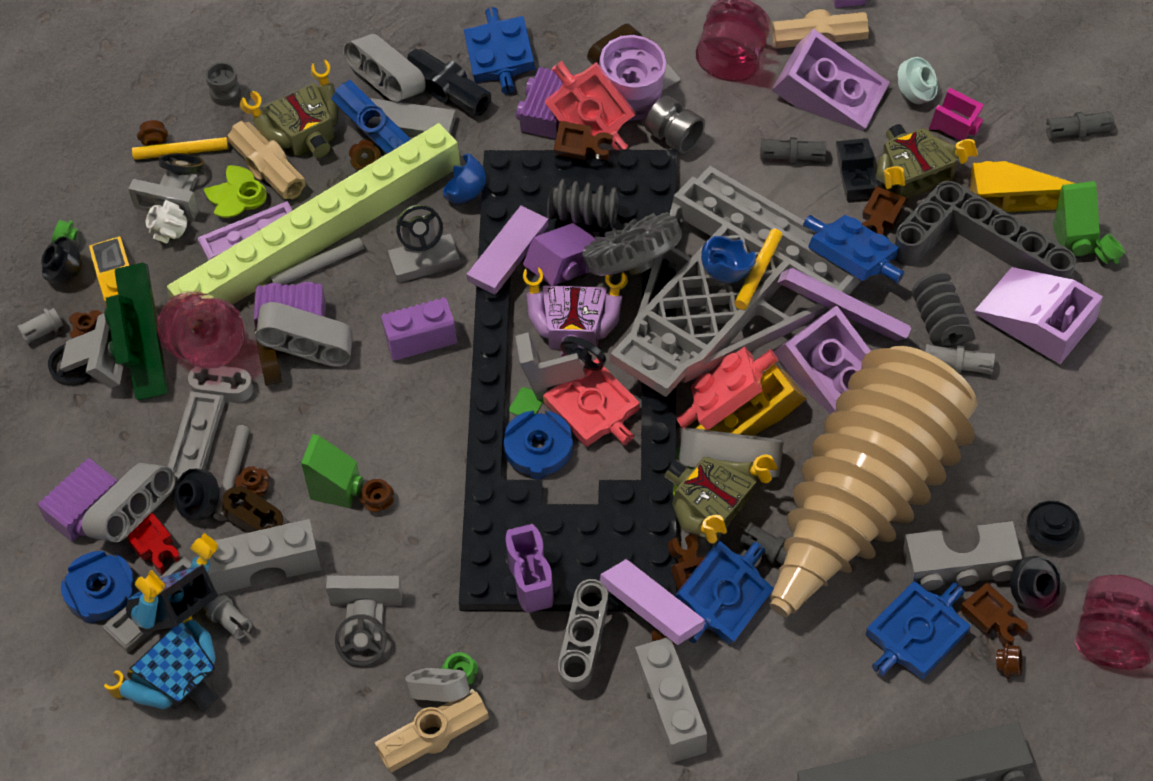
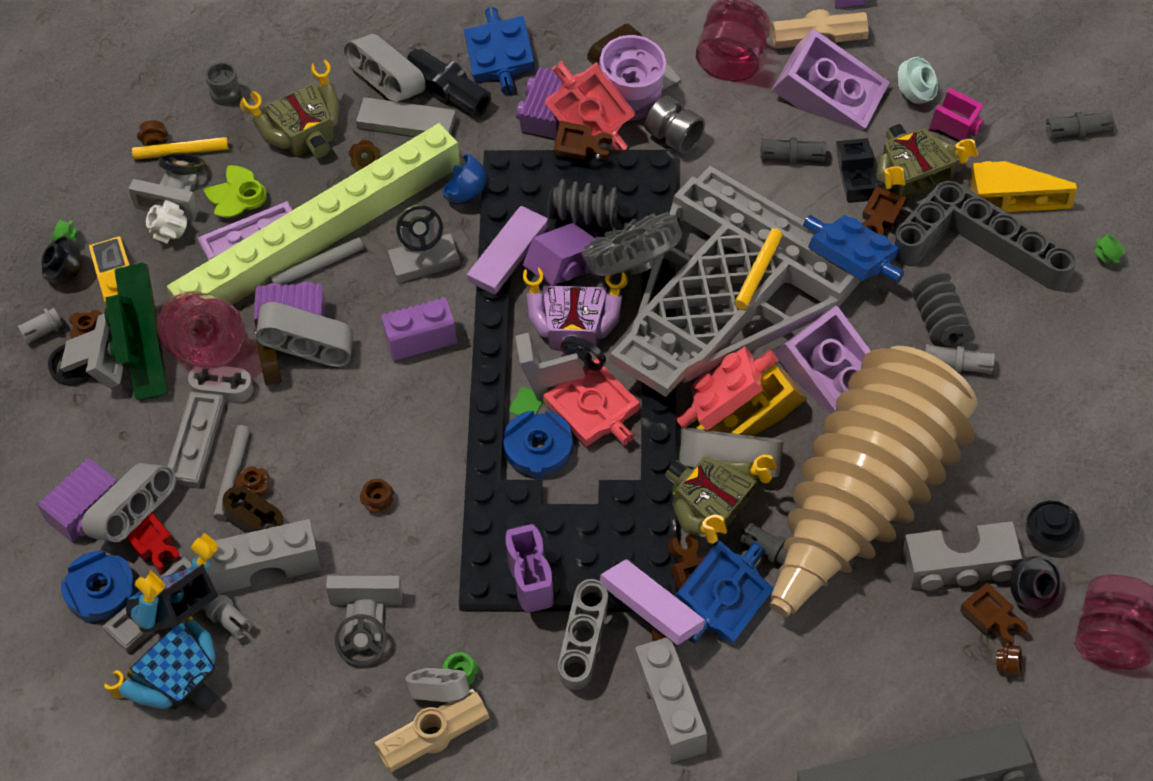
(196, 494): black plate -> none
(266, 160): tan piece -> none
(330, 473): bright green slope -> none
(361, 110): blue piece -> none
(726, 259): blue hair -> none
(848, 305): lavender tile -> none
(918, 629): blue plate -> none
(1041, 310): lavender slope -> none
(1077, 218): bright green slope -> none

